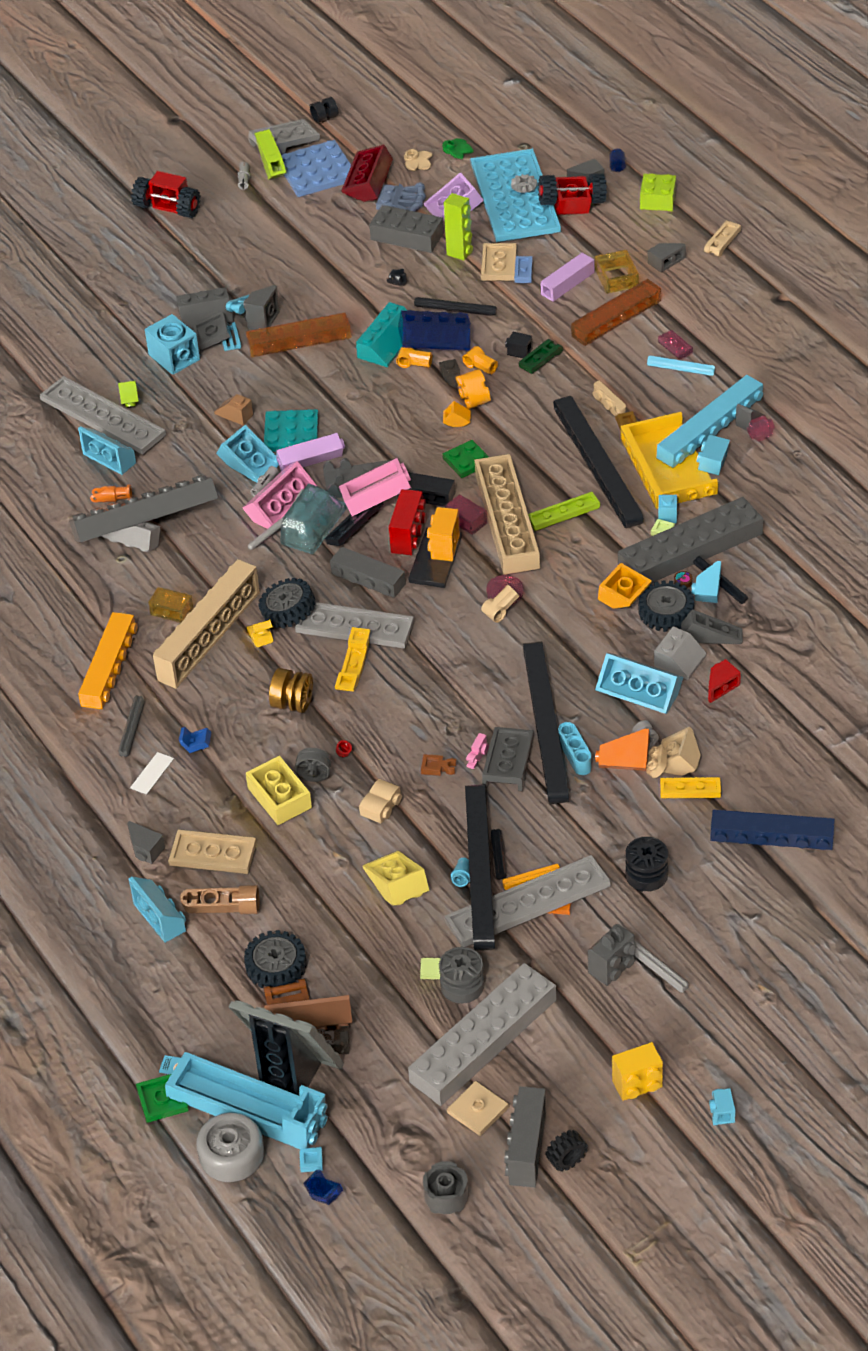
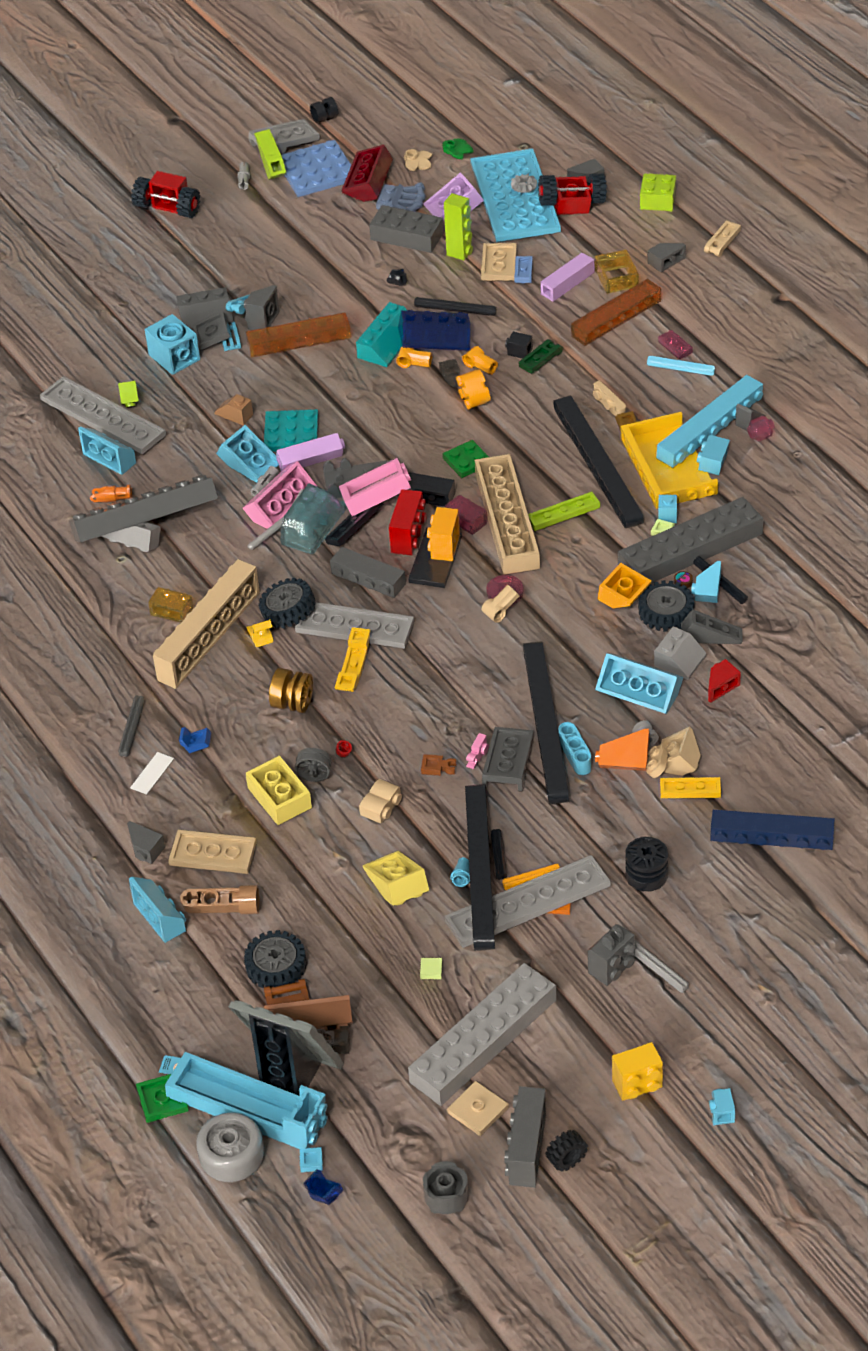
(107, 660): light orange brick -> none
(456, 415): light orange brick -> none
(461, 975): dark grey wheel -> none
(617, 160): clear blue brick -> none

